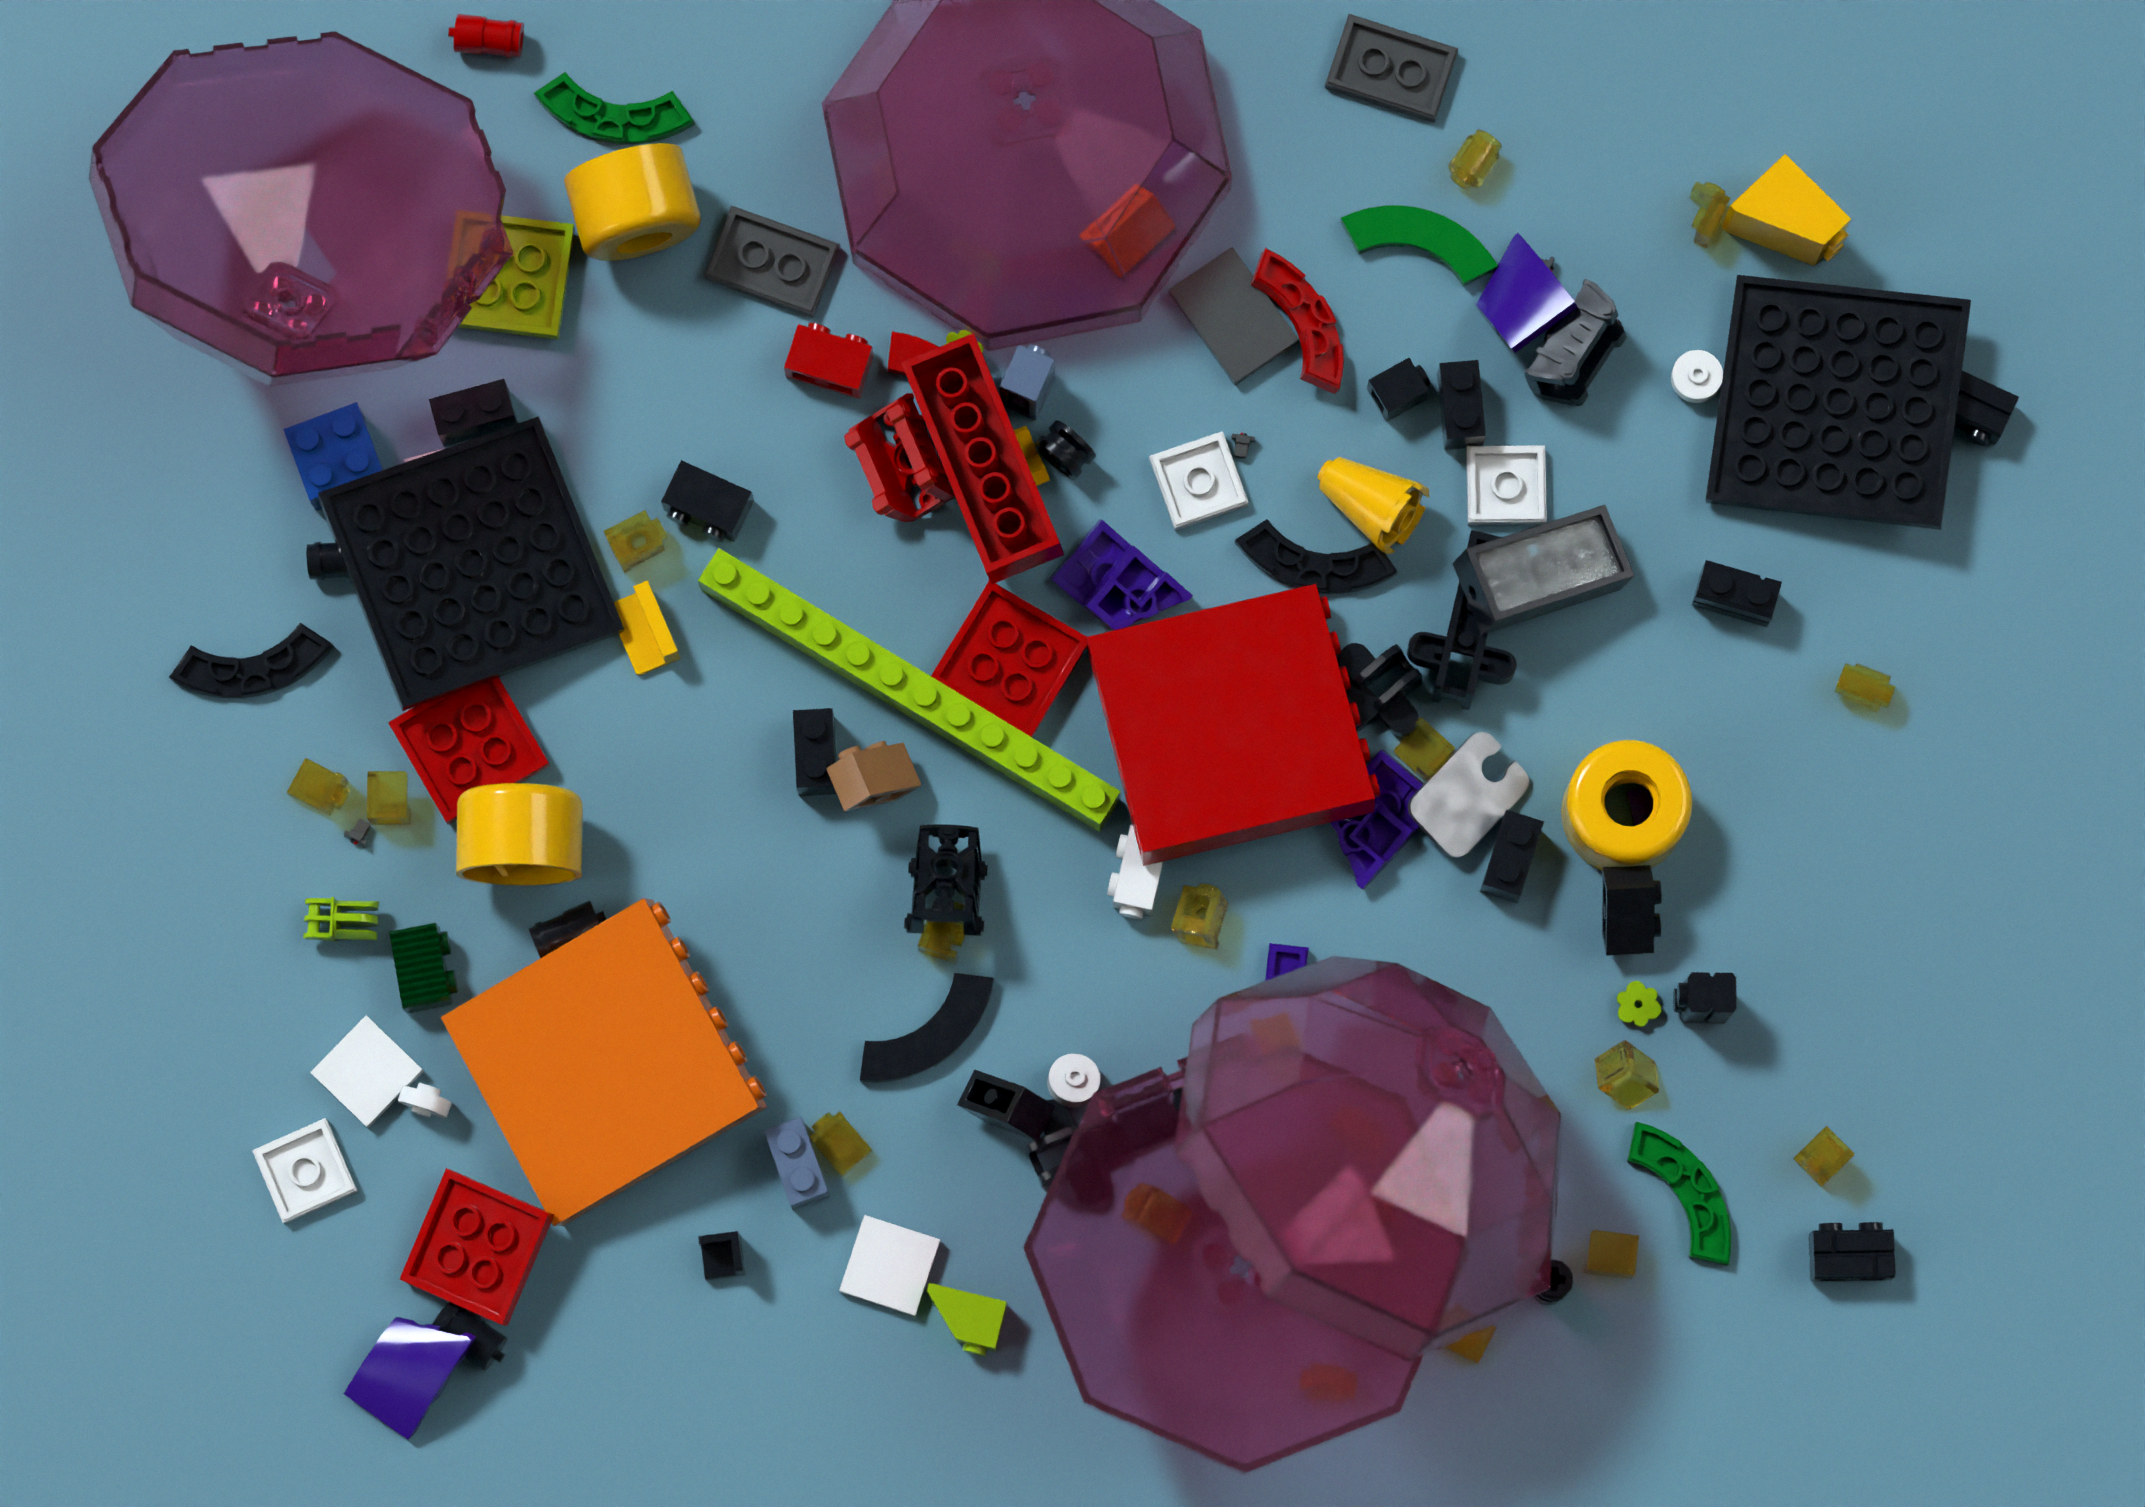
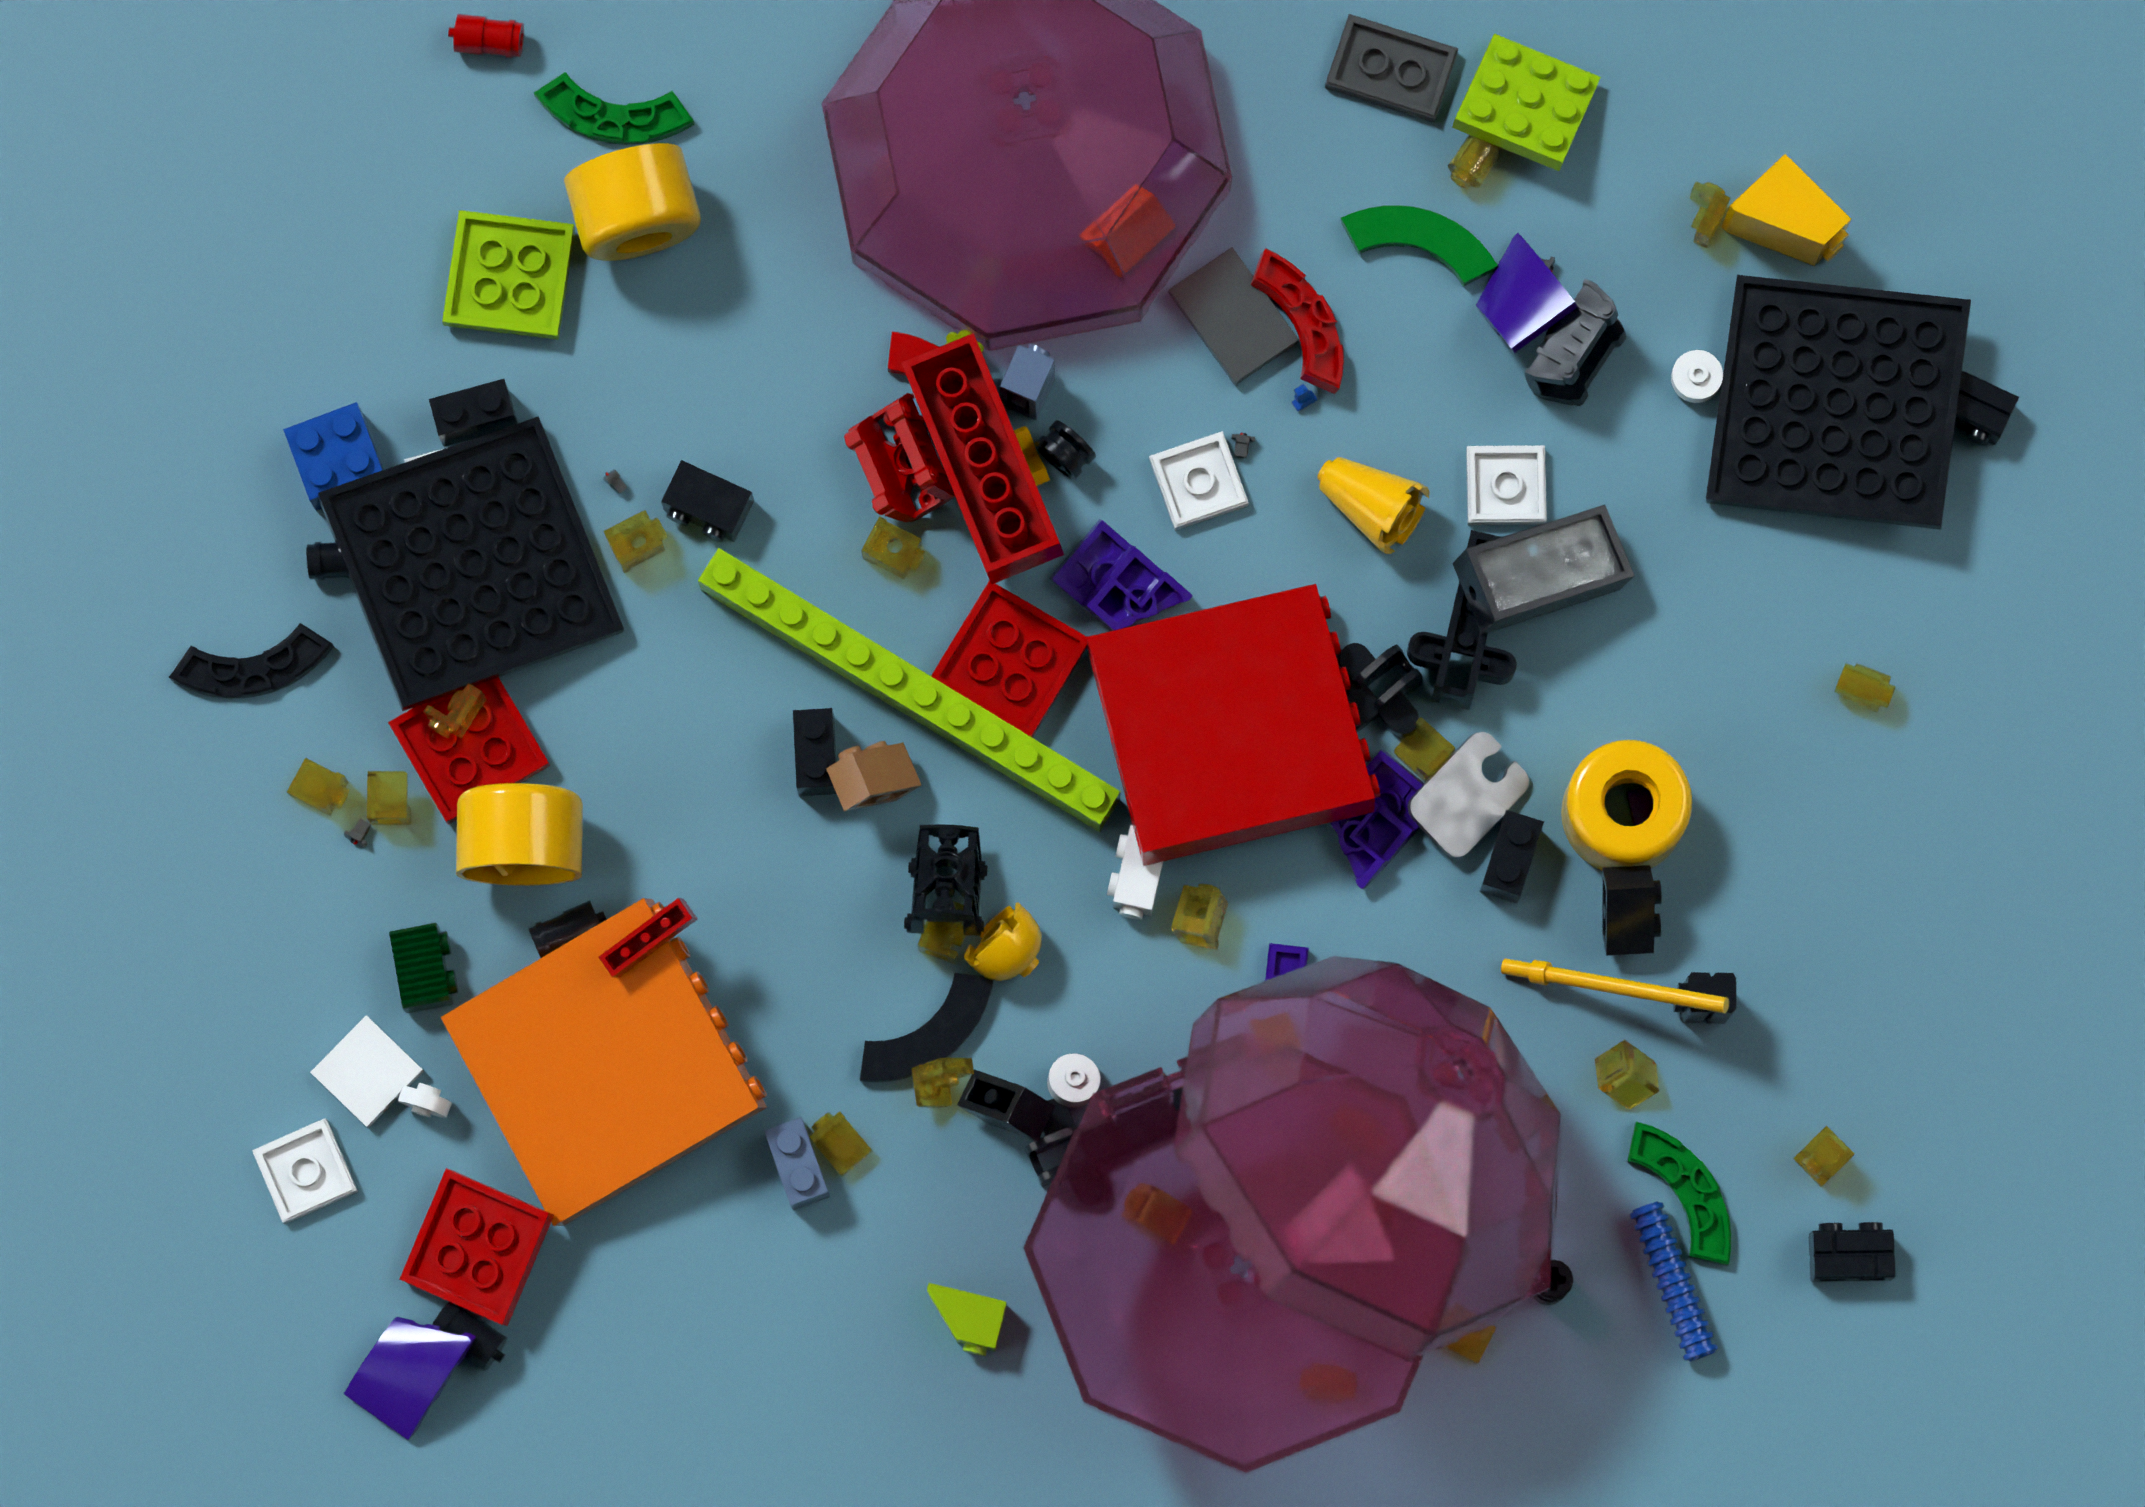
(304, 183): clear pink windscreen -> none
(340, 919): lime arm -> none
(463, 710): none -> clear yellow bracket
(613, 479): none -> dark grey piece
(645, 631): yellow panel -> none
(648, 937): none -> red piece
(722, 1255): black panel -> none
(772, 261): dark grey tile -> none
(829, 360): red brick -> none
(876, 549): none -> clear yellow brick
(889, 1265): white tile -> none
(935, 1078): none -> clear yellow bracket
(1007, 945): none -> yellow cylinder
(1300, 567): black tile -> none
(1303, 397): none -> blue piece
(1399, 388): black brick -> none
(1461, 404): black brick -> none
(1526, 102): none -> lime plate
(1543, 973): none -> yellow bar
(1612, 1254): clear yellow panel -> none
(1638, 993): lime plant -> none
(1673, 1281): none -> blue piece
(1736, 593): black brick -> none

